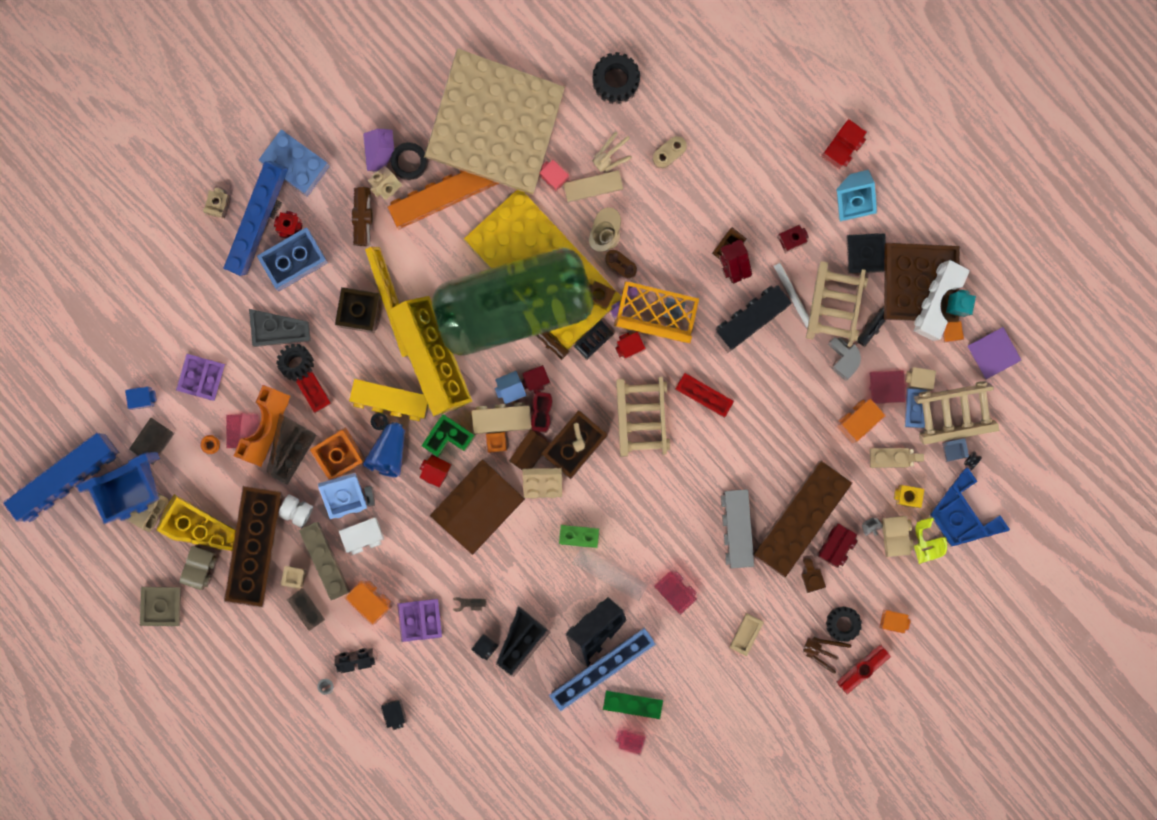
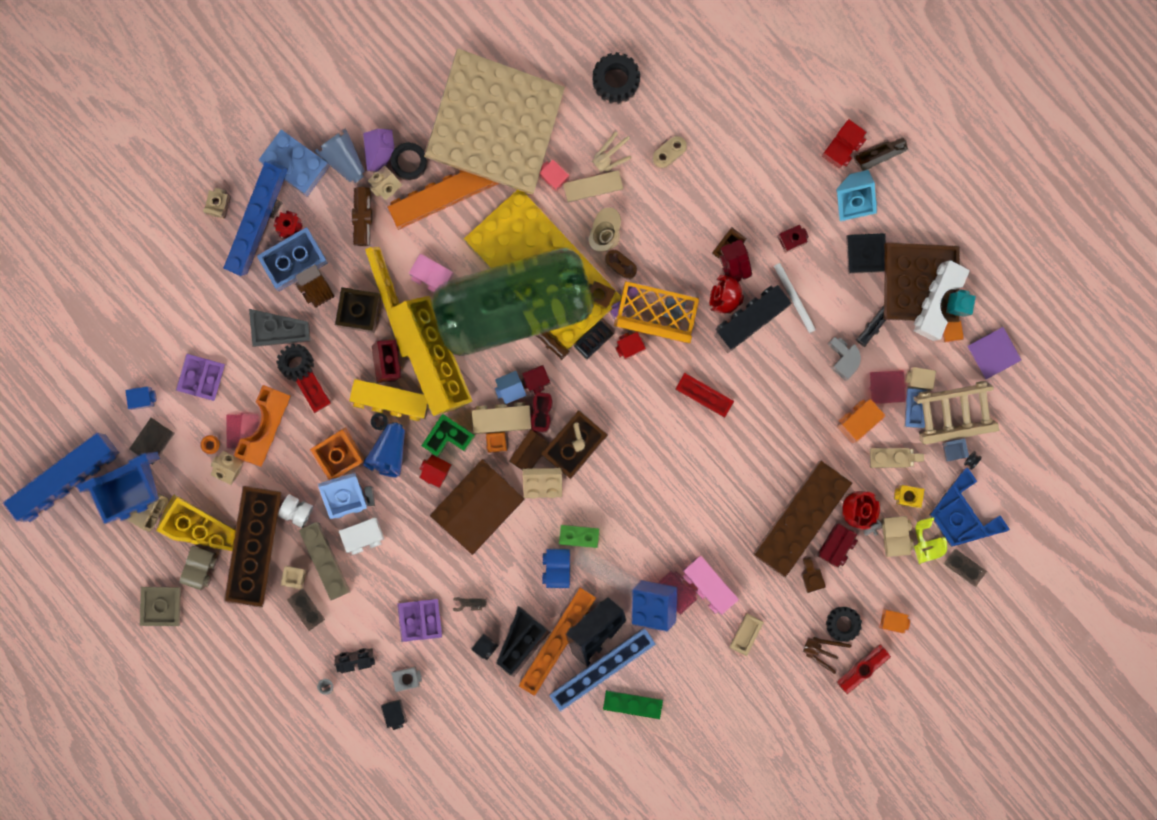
(226, 467): none -> tan brick
(288, 448): clear smoke wedge -> none
(314, 285): none -> reddish brown brick
(342, 156): none -> sand blue cone
(368, 601): orange brick -> none
(386, 361): none -> dark red brick
(398, 681): none -> light grey brick
(429, 273): none -> bright pink brick
(556, 642): none -> orange plate
(557, 568): none -> blue brick
(625, 408): tan fence -> none
(630, 740): clear pink brick -> none
(654, 605): none -> blue brick
(709, 585): none -> bright pink brick
(726, 295): none -> red cylinder
(738, 529): light grey brick -> none
(818, 309): tan fence -> none
(861, 509): none -> red cylinder
(880, 153): none -> dark brown hinge
(965, 567): none -> clear smoke plate

